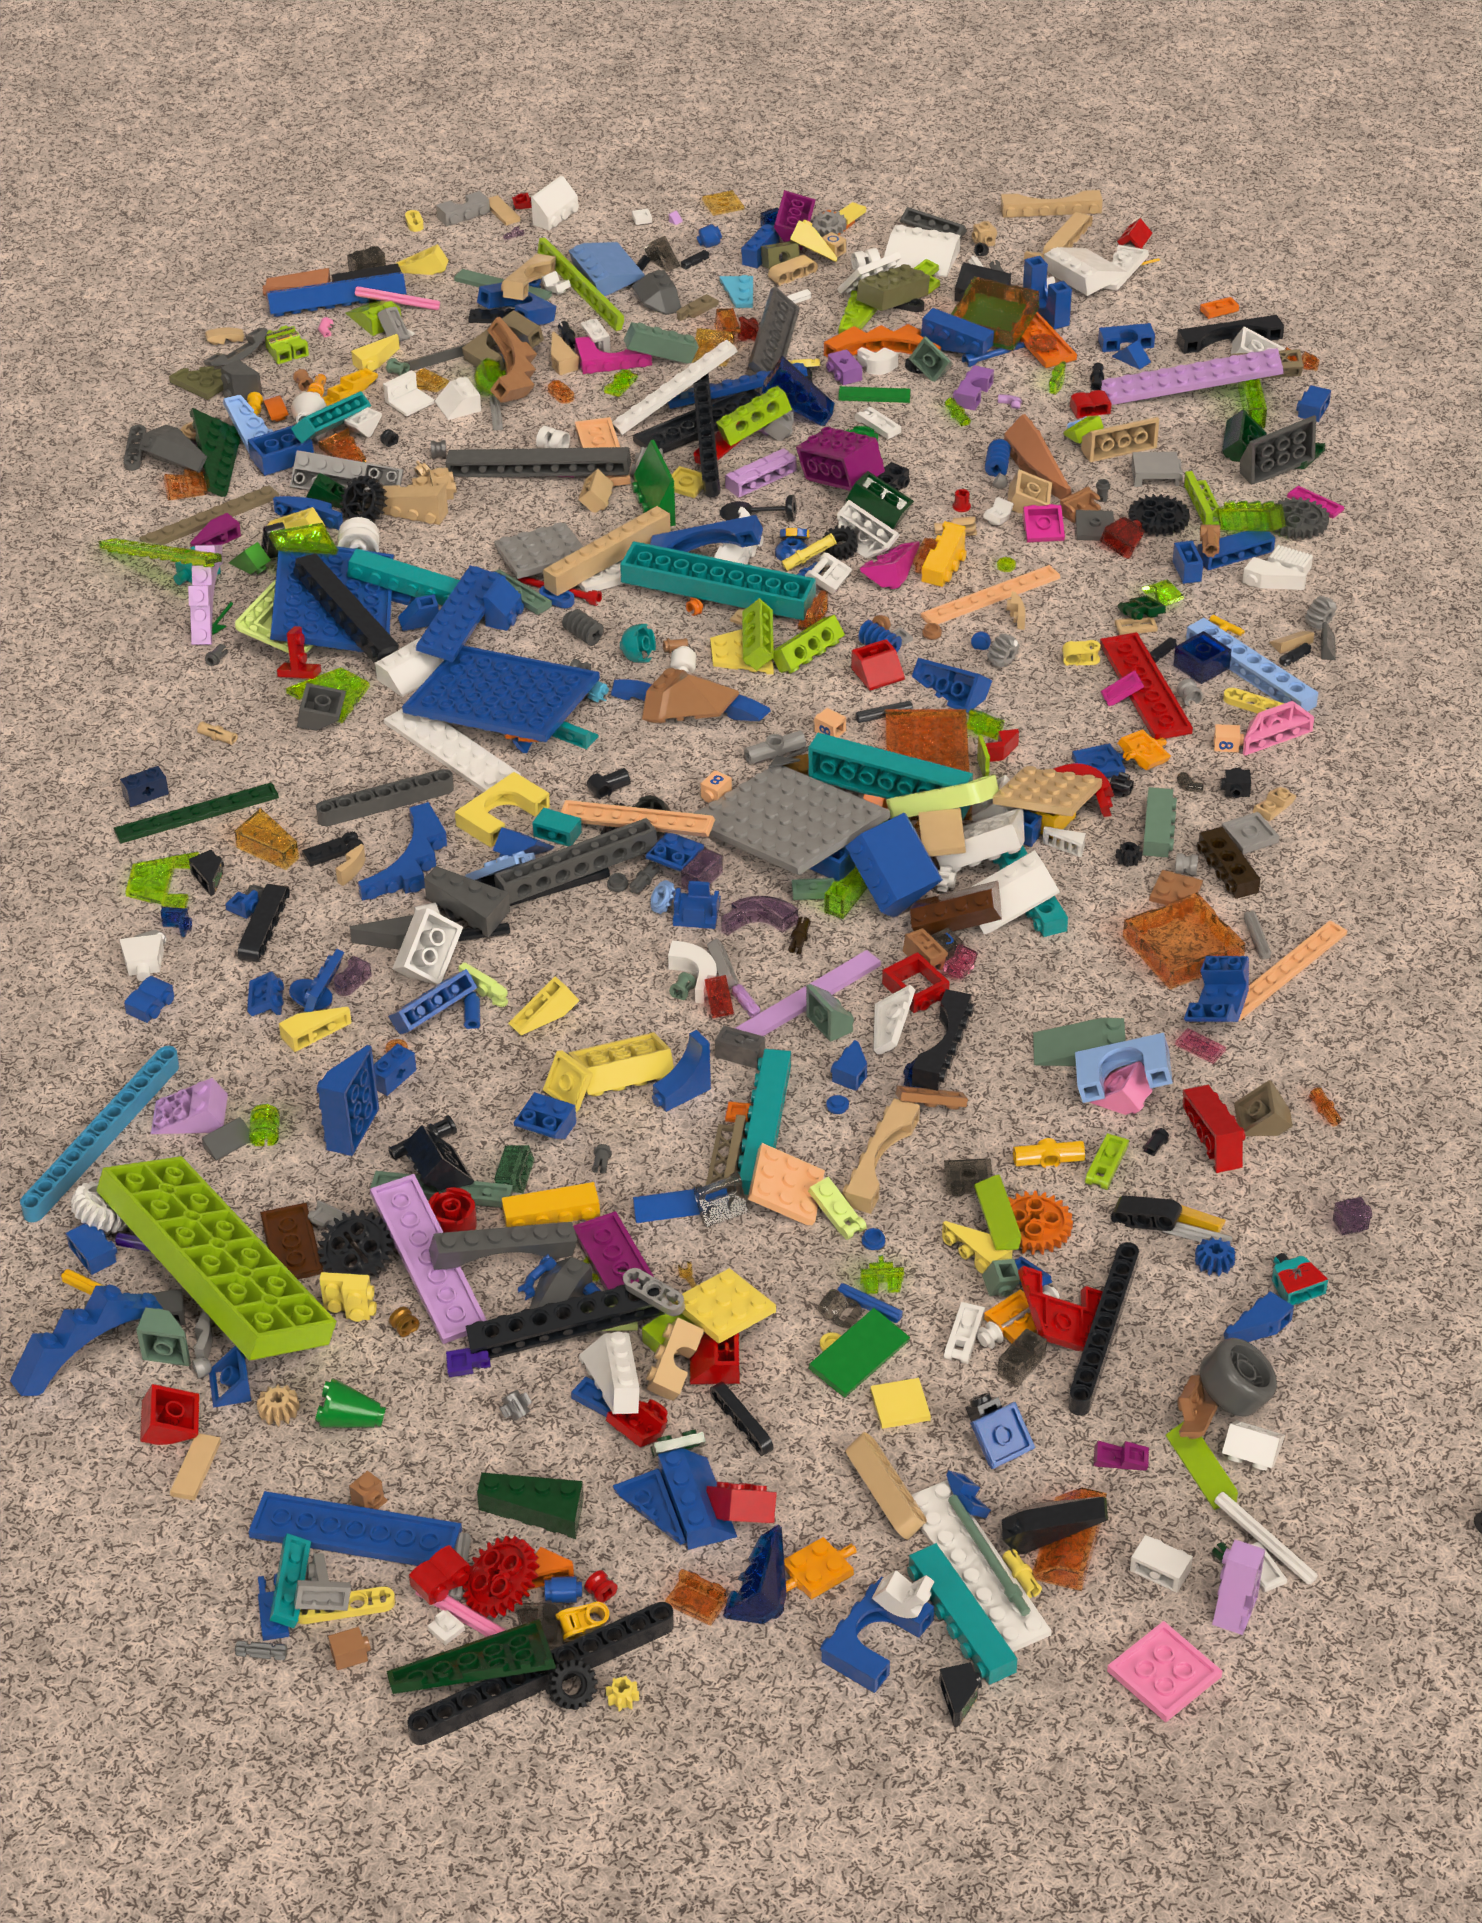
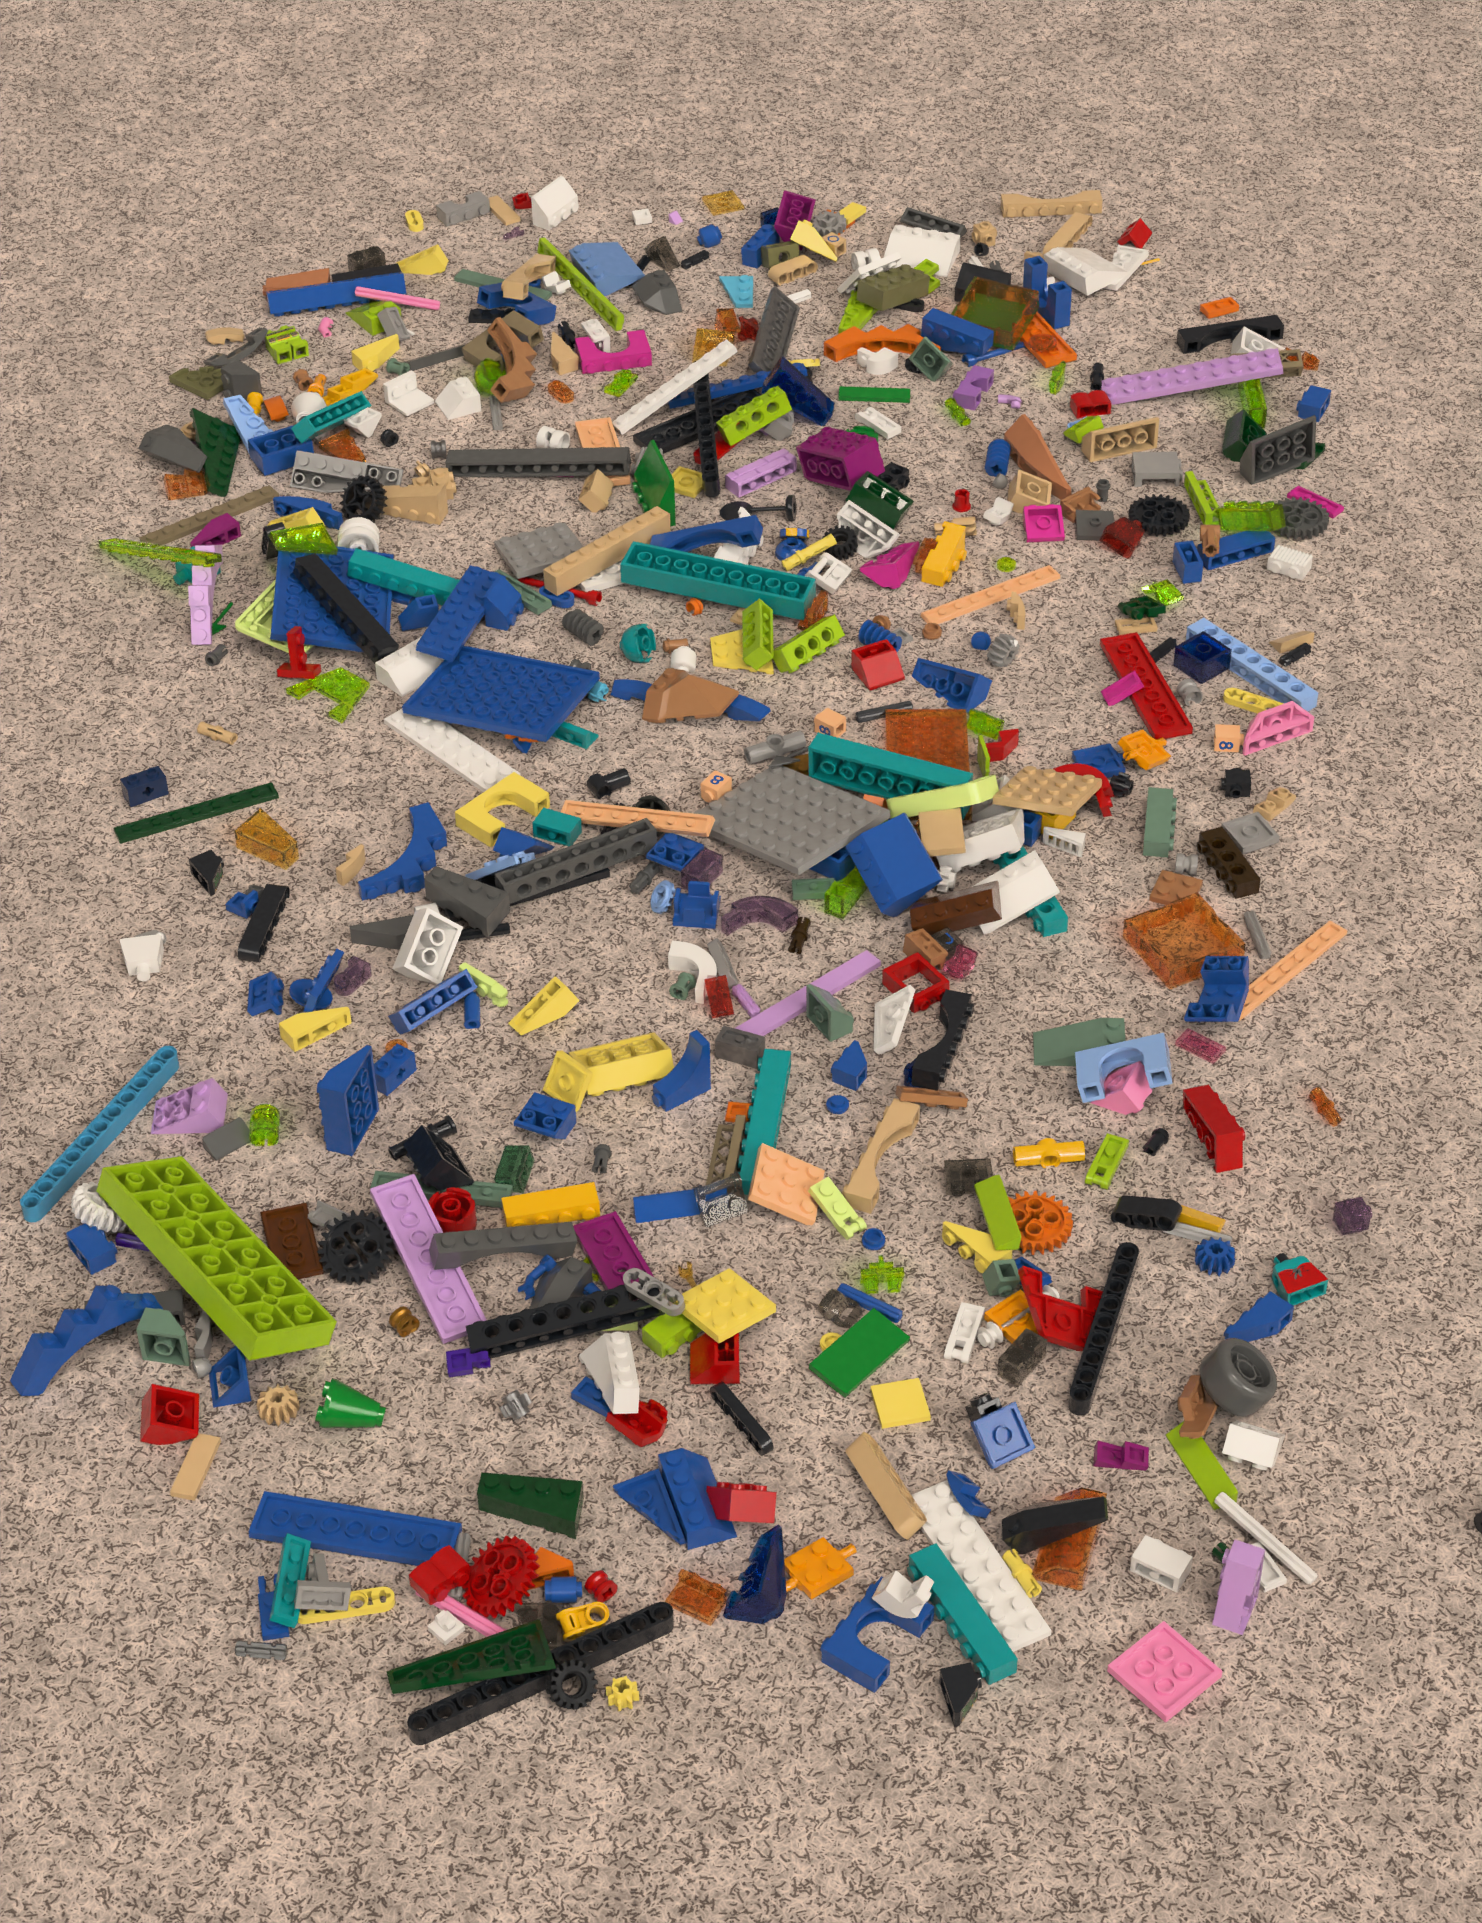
(79, 1281): yellow axle -> none
(133, 448): dark grey beam -> none
(149, 999): blue brick -> none
(152, 879): clear neon green wing -> none
(176, 918): clear blue bracket -> none
(252, 559): bright green slope -> none
(320, 707): dark grey slope -> none
(327, 491): dark green slope -> none
(331, 849): black hinge -> none
(348, 1294): light yellow plate -> none
(349, 1648): medium nougat brick -> none
(367, 1491): medium nougat brick -> none
(384, 797): dark grey beam -> none
(430, 381): clear yellow wing -> none
(617, 882): dark grey plate -> none
(661, 342): sand green brick -> none
(666, 1377): tan arch -> none
(688, 1441): plate -> none
(697, 307): dark tan hinge -> none
(844, 367): medium lavender brick -> none
(1011, 1590): sand green bar -> none
(1080, 653): light yellow piece -> none
(1111, 337): blue arch -> none
(1128, 854): black gear -> none
(1133, 355): blue slope -> none
(1188, 784): clear smoke arm -> none
(1224, 625): yellow piece -> none
(1263, 1112): dark tan slope -> none
(1272, 576): white slope -> none
(1320, 611): light grey gear -> none
(1328, 646): dark grey slope -> none

